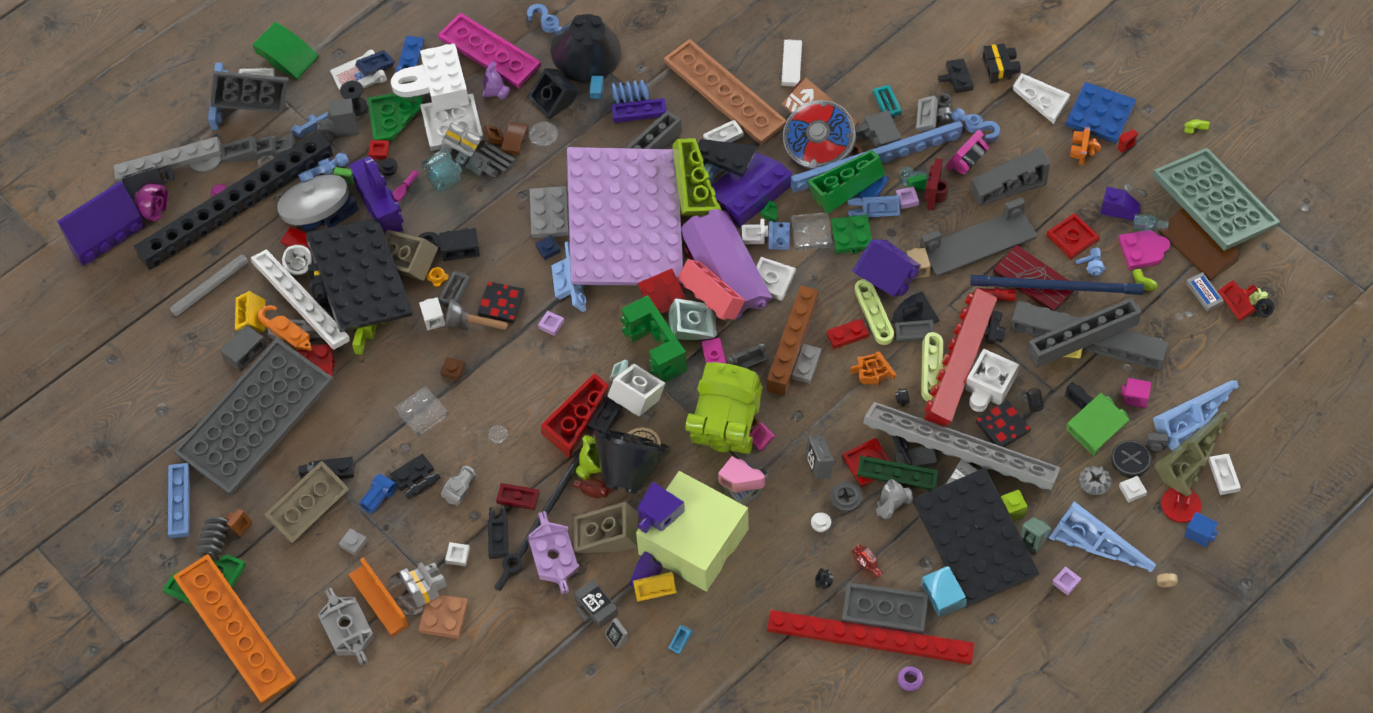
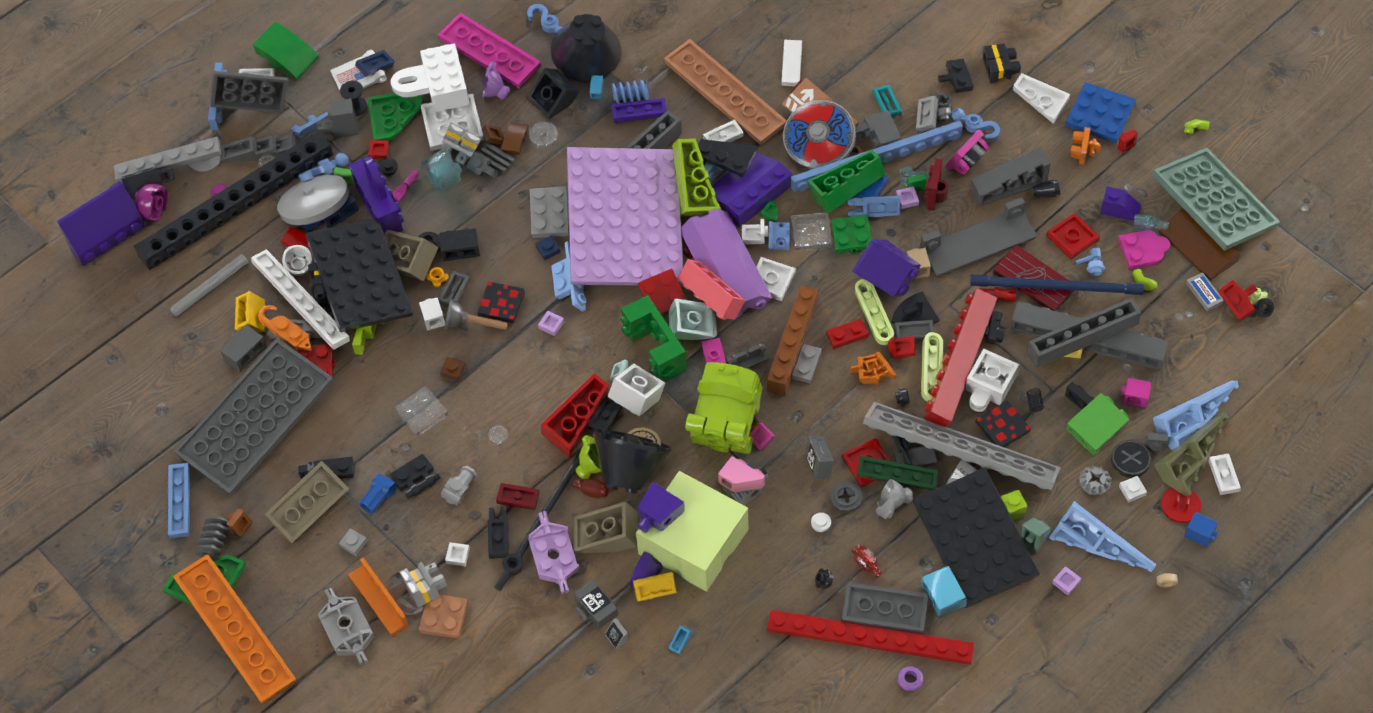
(410, 52): blue plate -> none
(902, 347): none -> red plate
(1047, 189): none -> black cone

